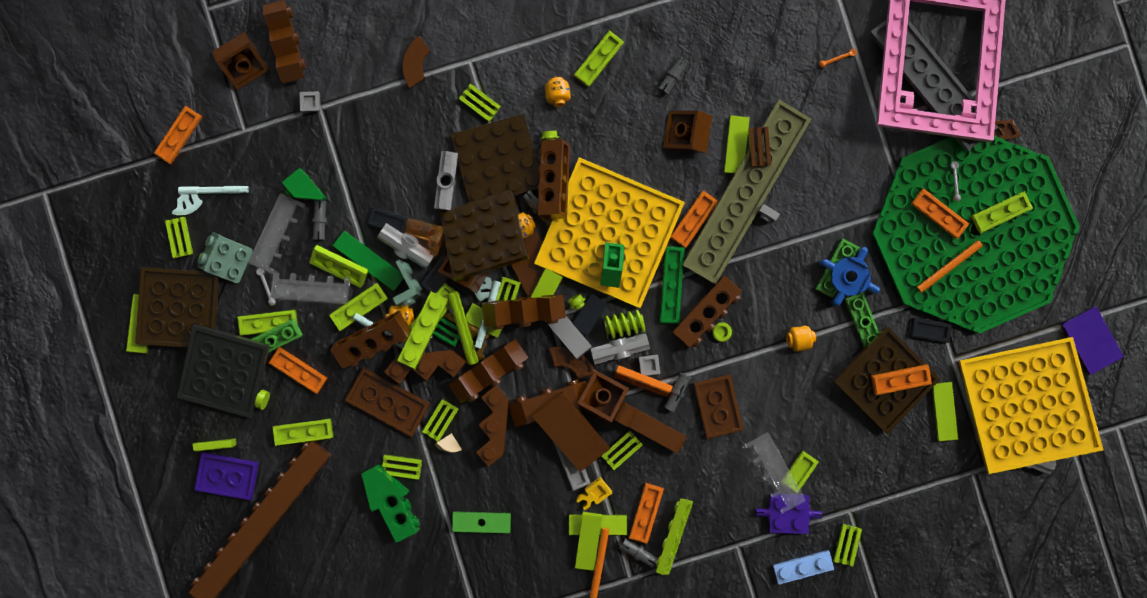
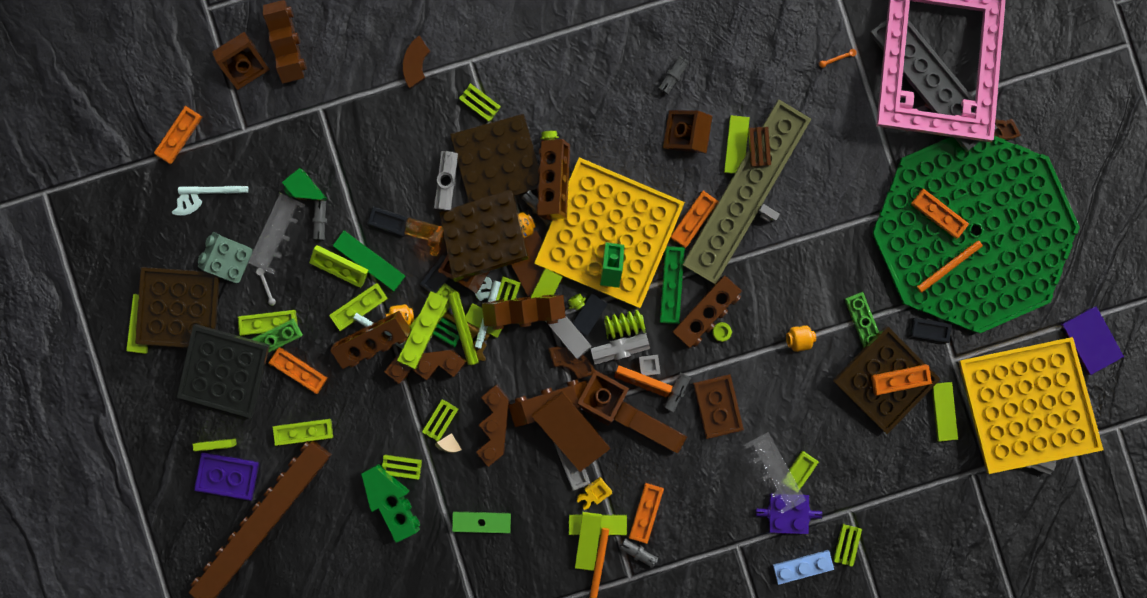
(175, 254): lime tile -> none
(262, 399): lime tile -> none
(310, 101): light grey plate -> none
(310, 290): clear hinge -> none
(387, 402): reddish brown tile -> none
(405, 246): light grey piece -> none
(407, 297): sand green bracket -> none
(488, 372): reddish brown brick -> none
(557, 91): light orange head -> none
(599, 59): lime tile -> none
(627, 455): lime tile -> none
(672, 542): lime plate -> none
(839, 280): blue plate -> none
(843, 250): bright green tile -> none
(954, 165): light grey hinge -> none
(1001, 212): lime tile -> none

